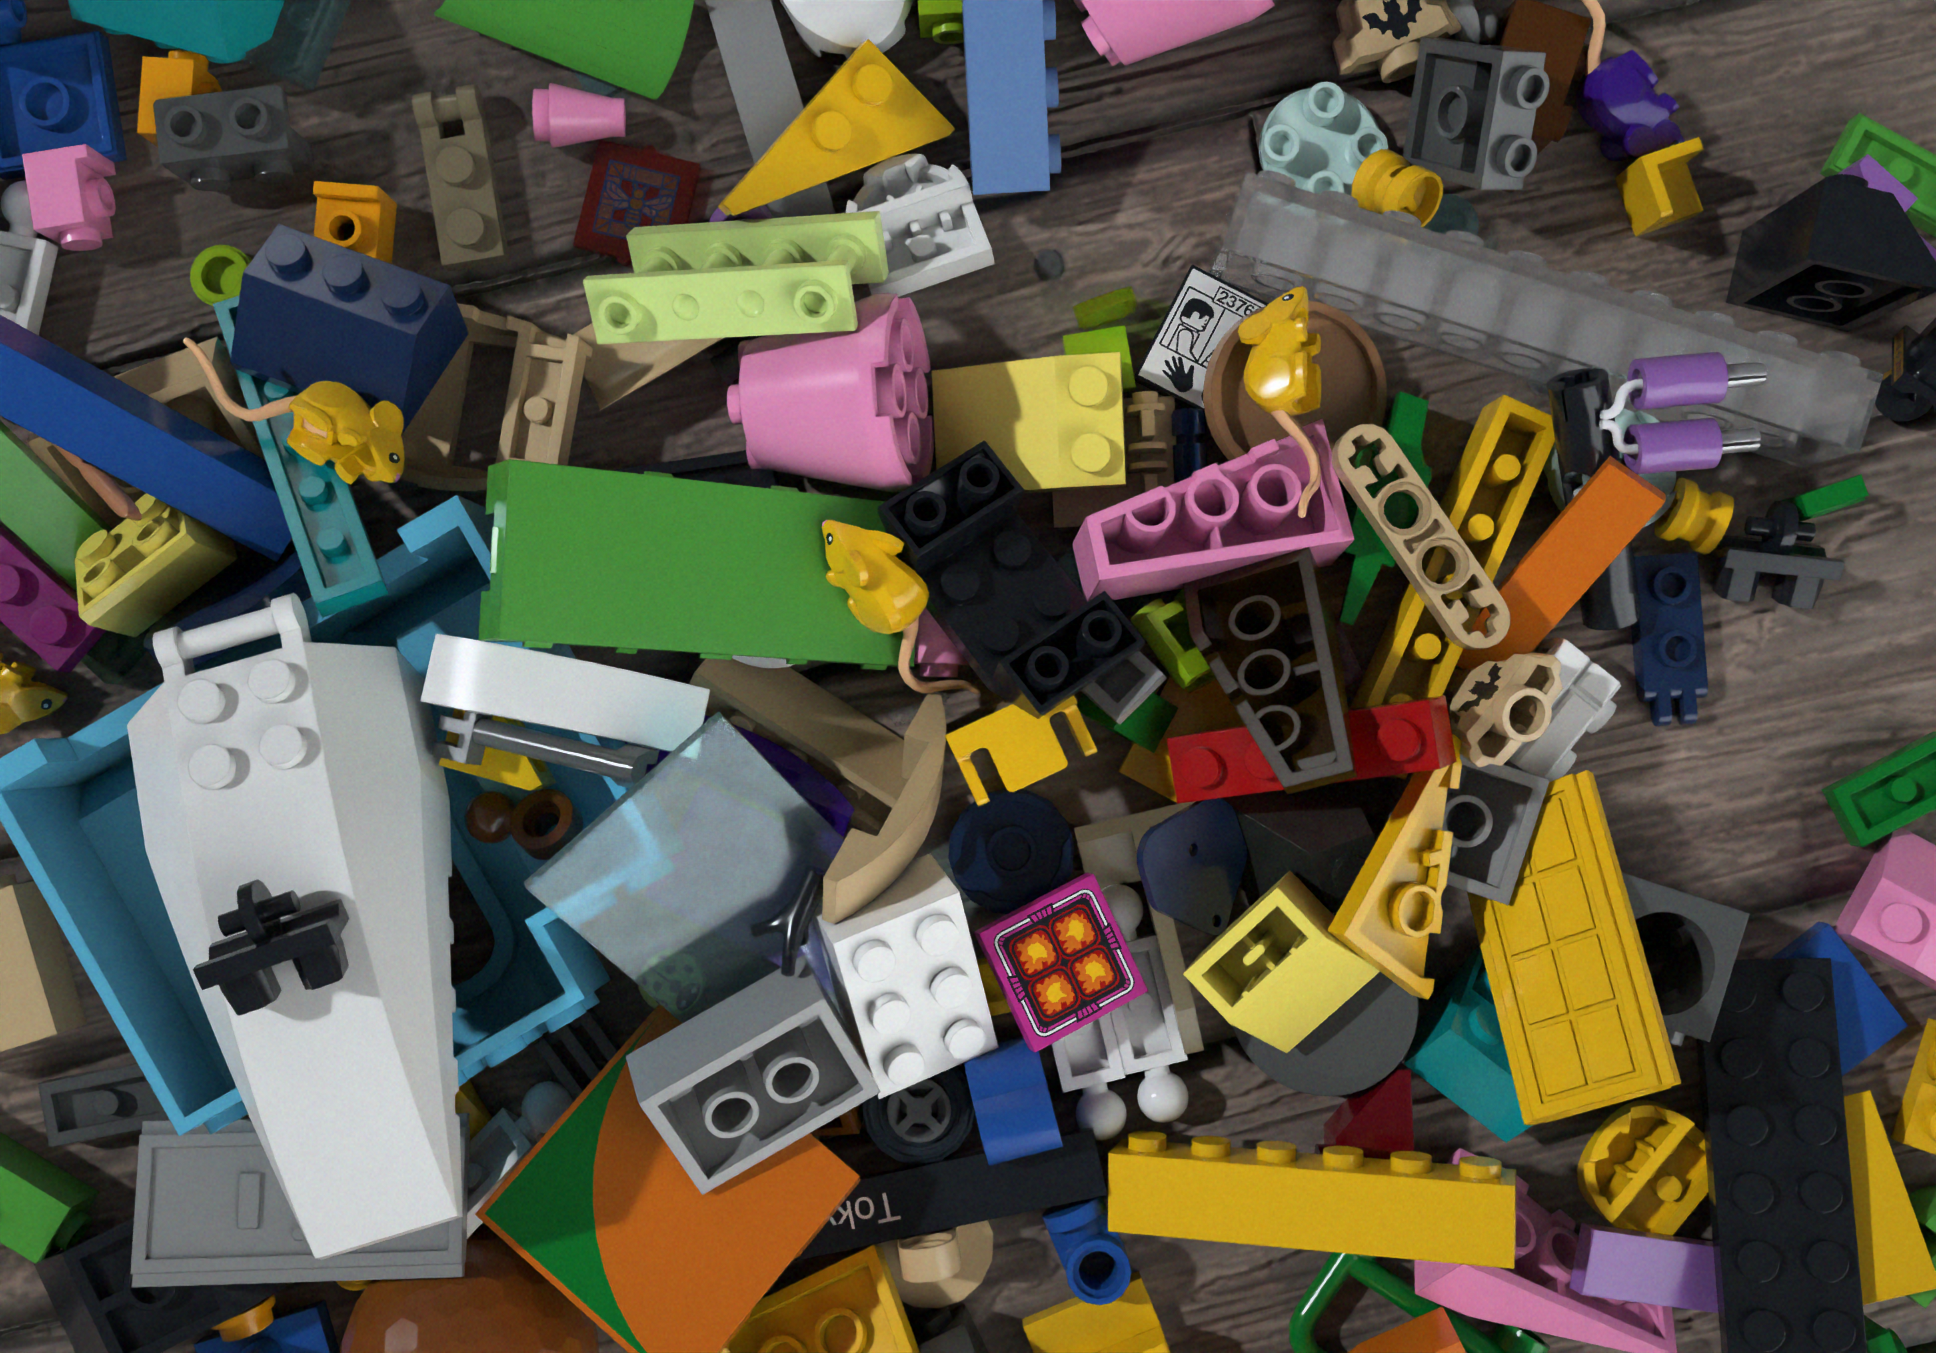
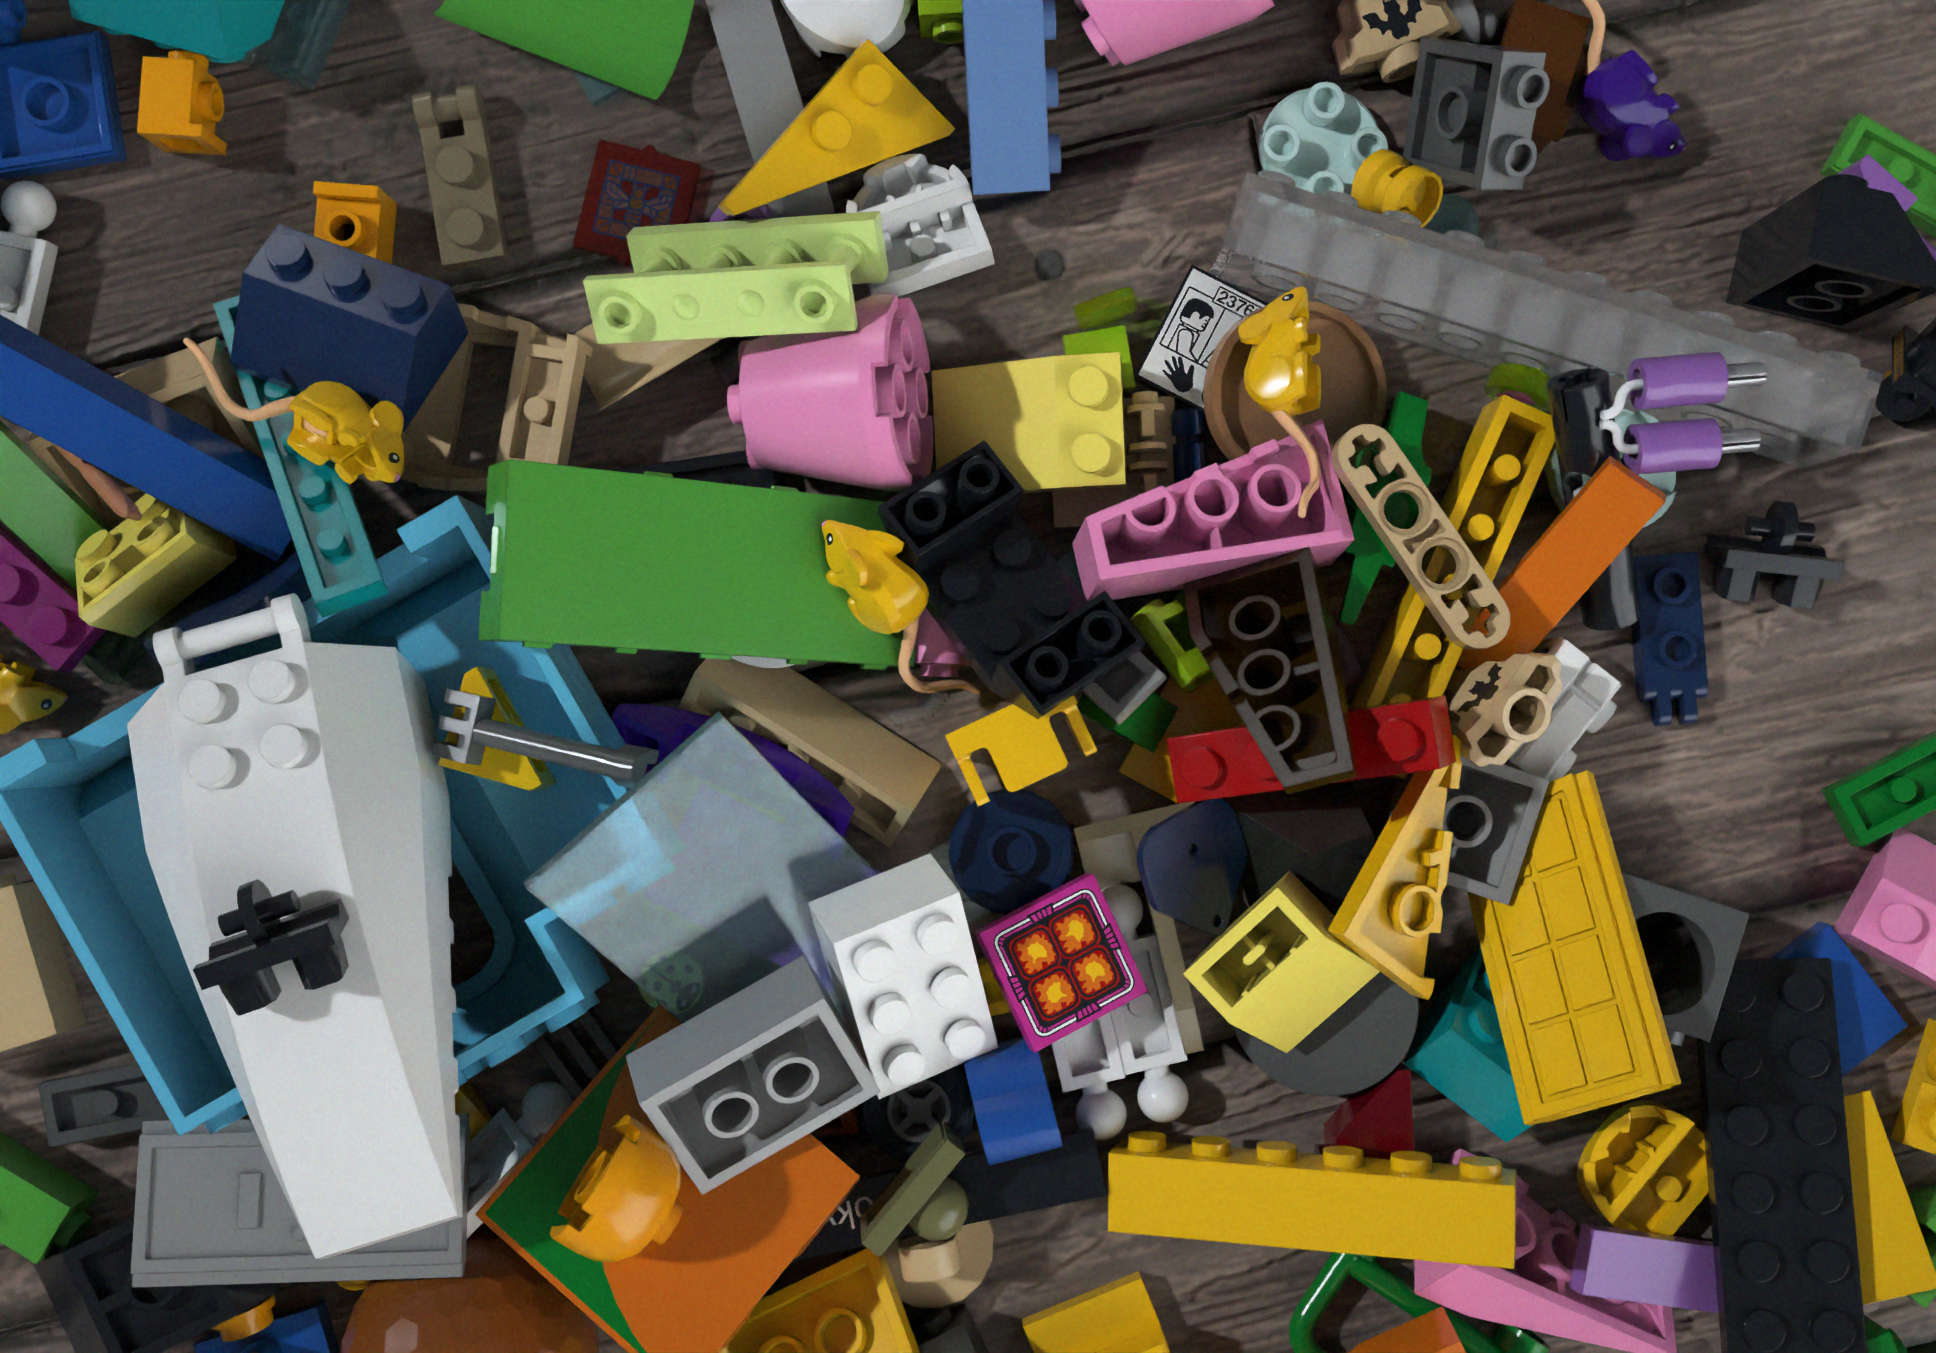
(70, 195): bright pink brick -> none
(218, 273): lime tile -> none
(230, 138): dark grey bracket -> none
(494, 817): reddish brown plate -> none
(562, 693): white slope -> none
(575, 116): bright pink cone -> none
(622, 1197): none -> light orange cylinder
(795, 918): black bar -> none
(872, 863): tan slope -> none
(920, 1195): none -> olive tile
(1083, 1229): blue piece -> none
(1520, 383): none -> clear neon green tile
(1660, 188): yellow panel -> none
(1696, 516): yellow wheel -> none
(1829, 497): green tile -> none

